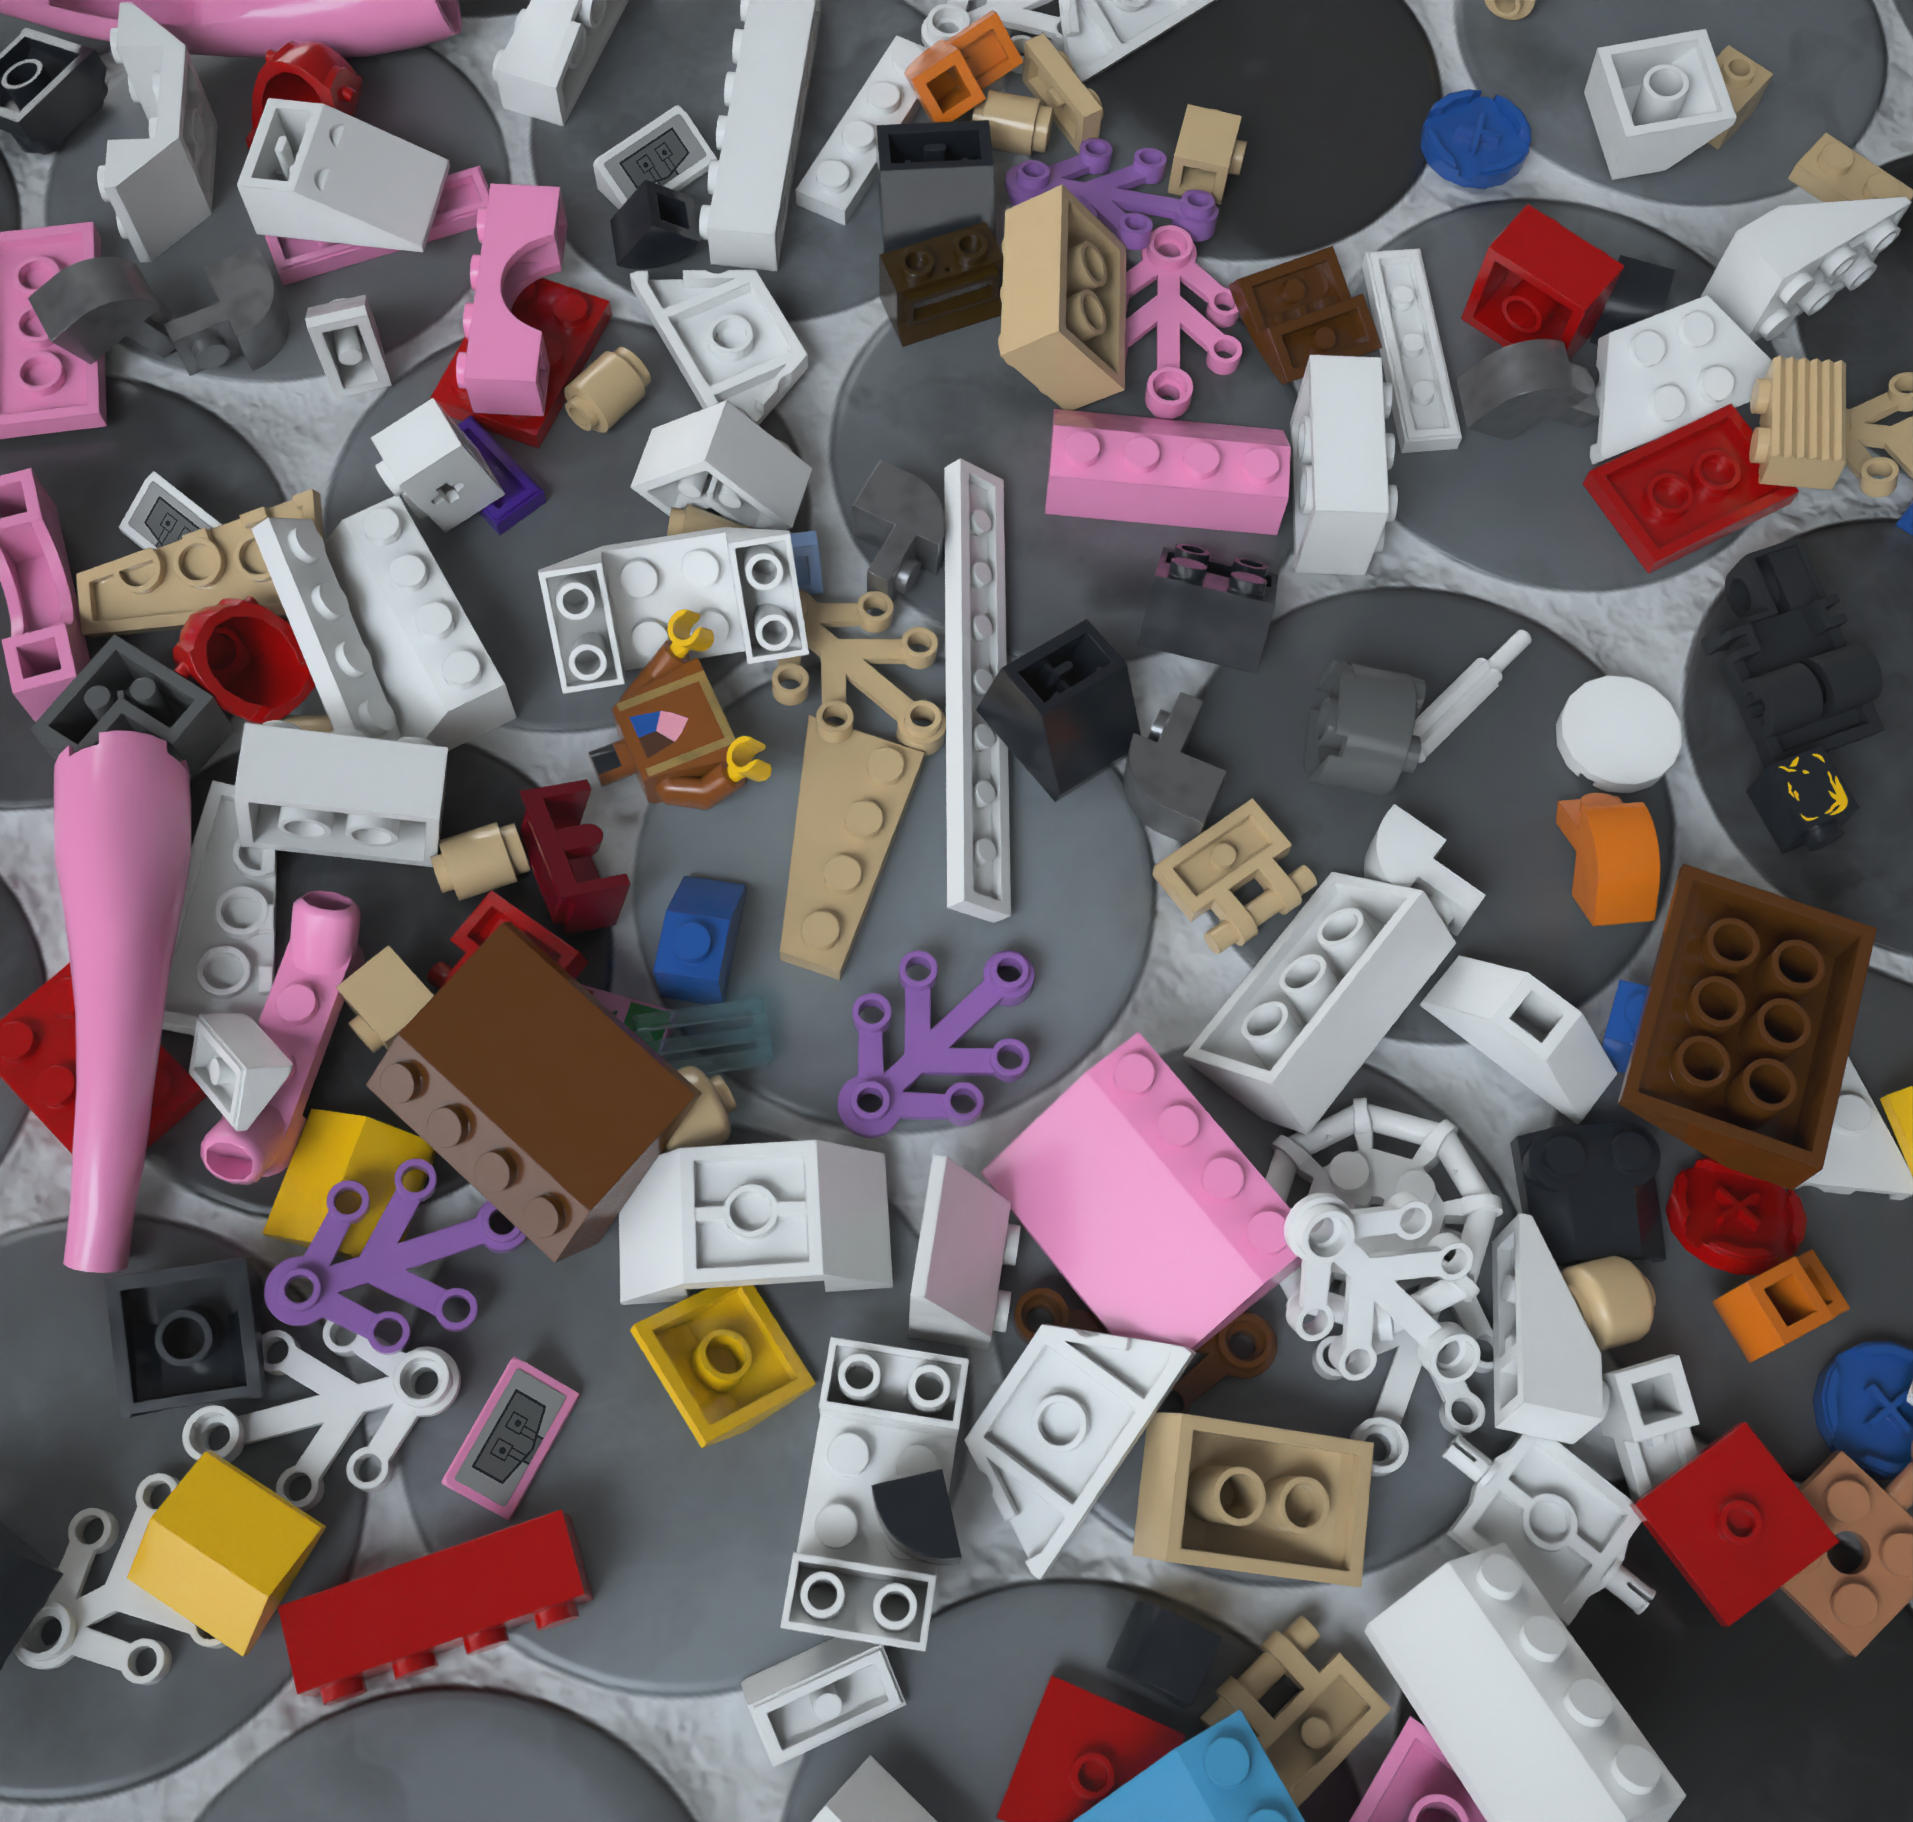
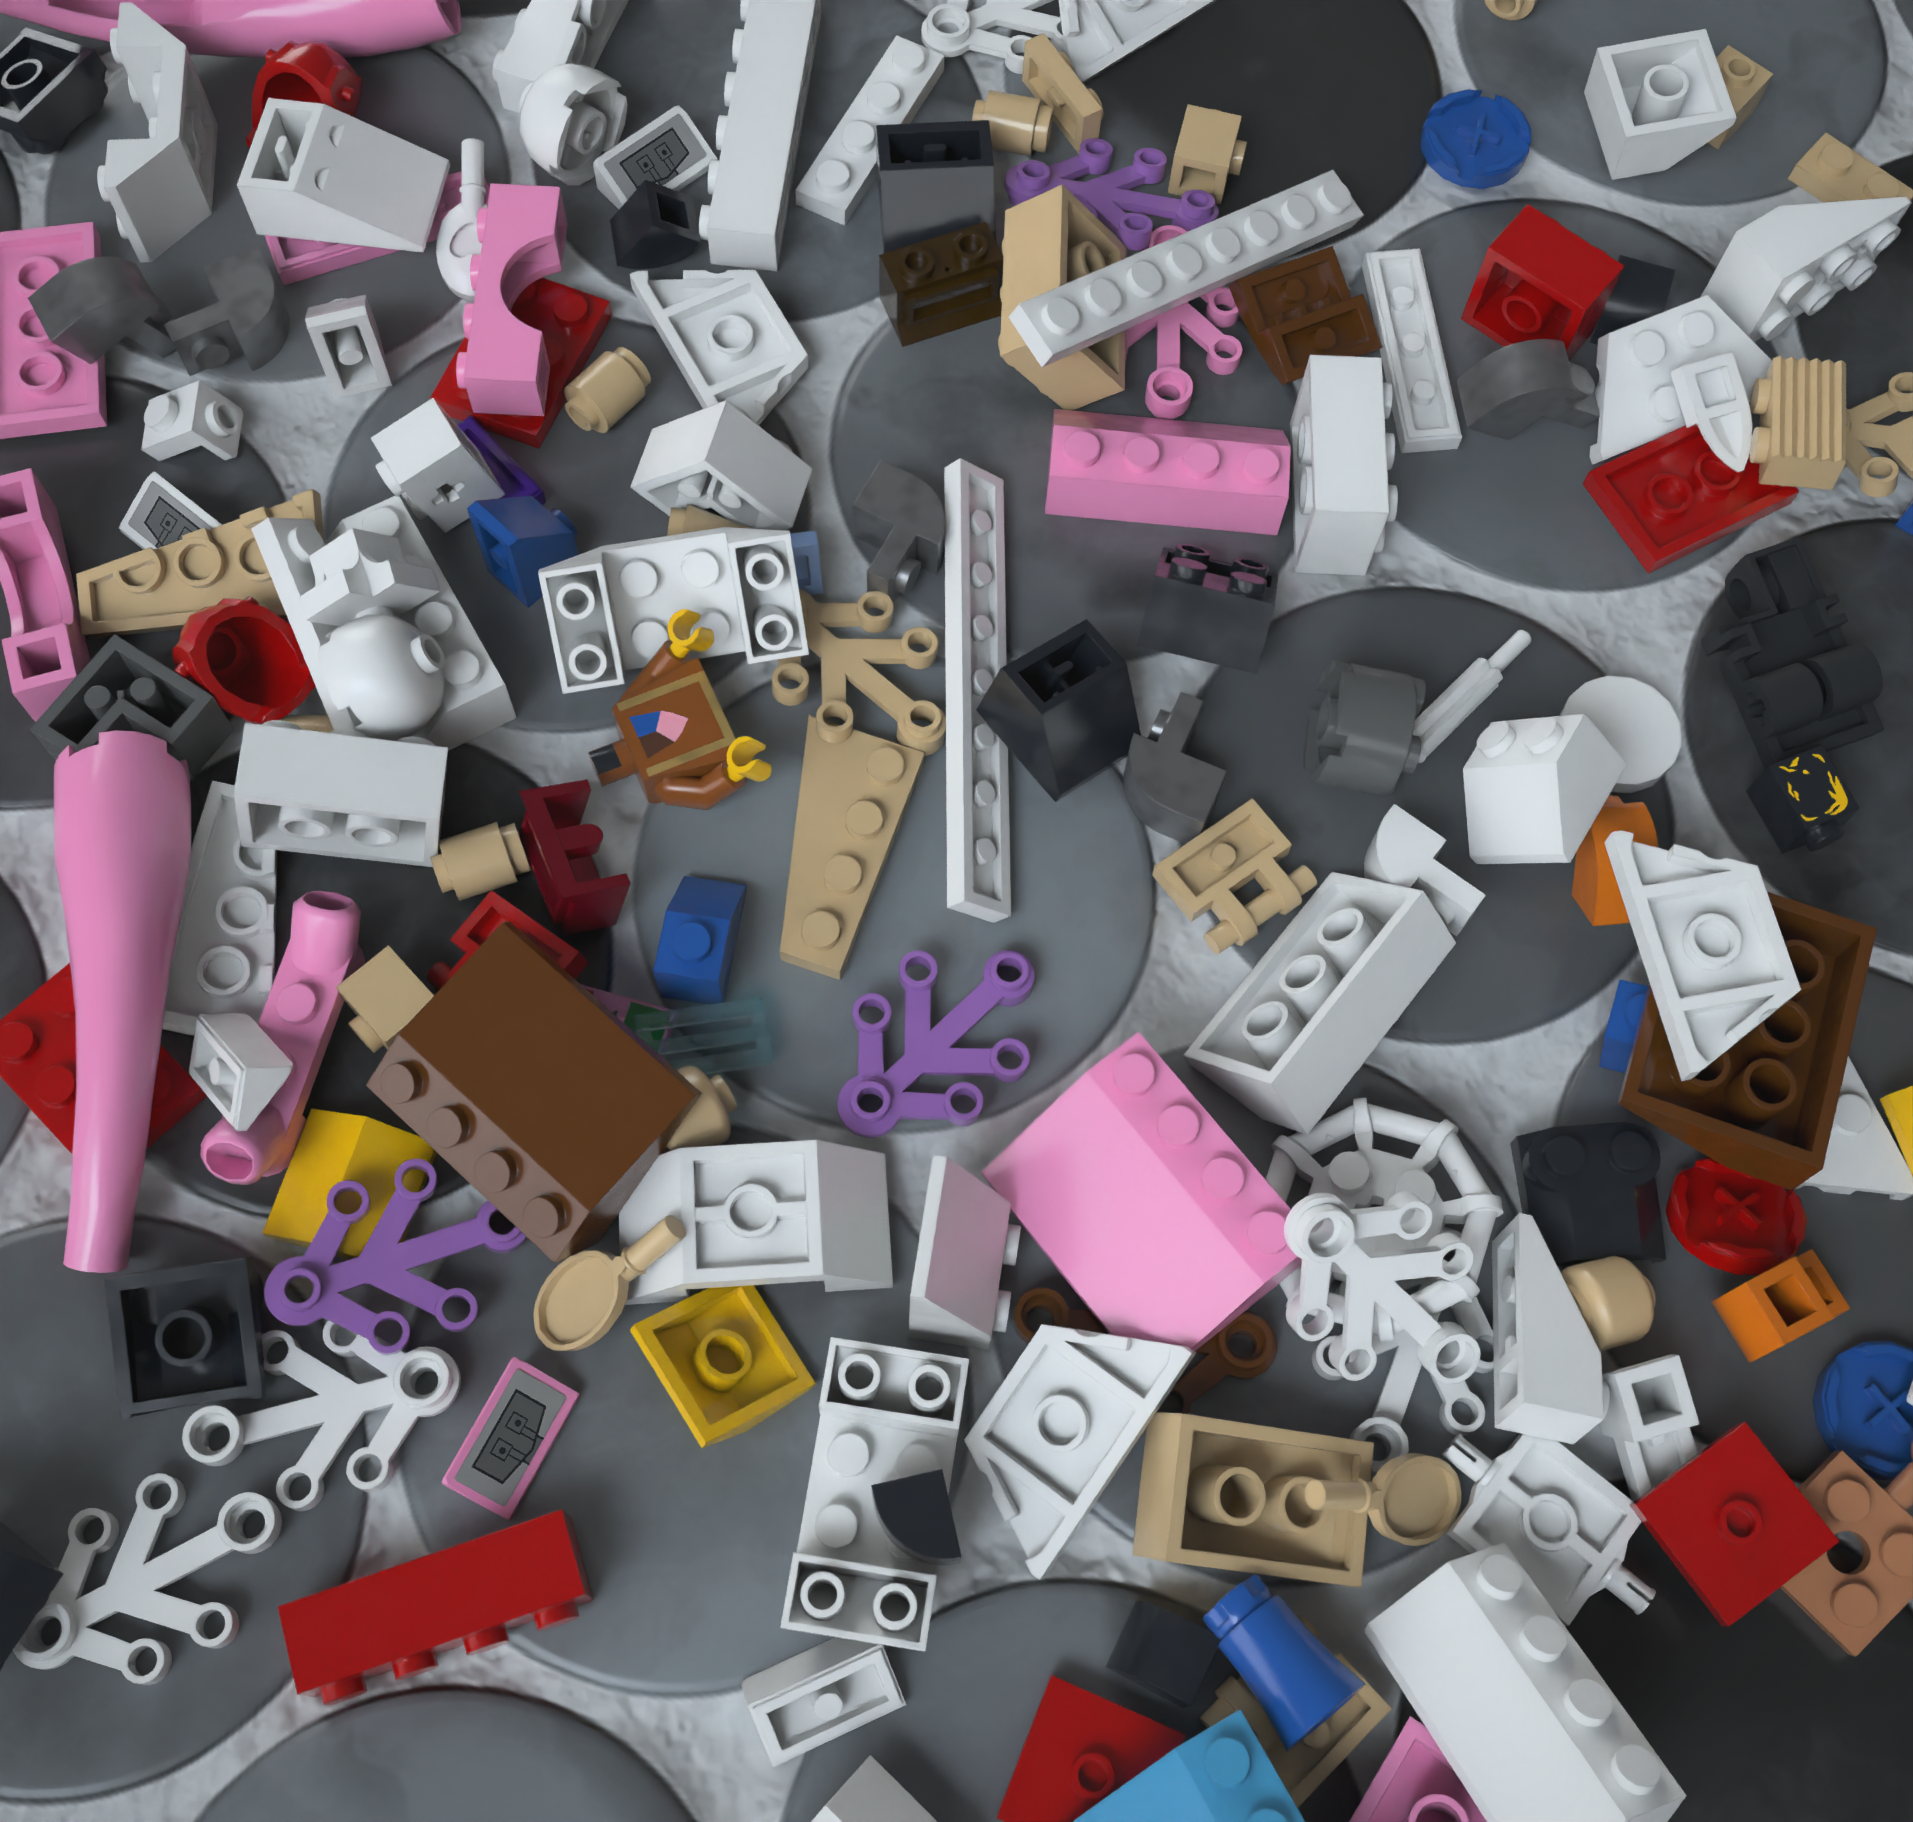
(189, 419): none -> white bracket
(224, 1551): yellow slope -> none
(362, 577): none -> white brick
(383, 674): none -> white cylinder
(458, 231): none -> white piece
(519, 539): none -> blue slope
(570, 120): none -> white cylinder
(592, 1287): none -> tan piece
(955, 71): orange brick -> none
(1183, 268): none -> white plate
(1280, 1660): none -> blue plant
(1408, 1500): none -> tan piece
(1524, 1032): white slope -> none
(1536, 788): none -> white slope
(1704, 945): none -> white wing
(1716, 401): none -> white plate

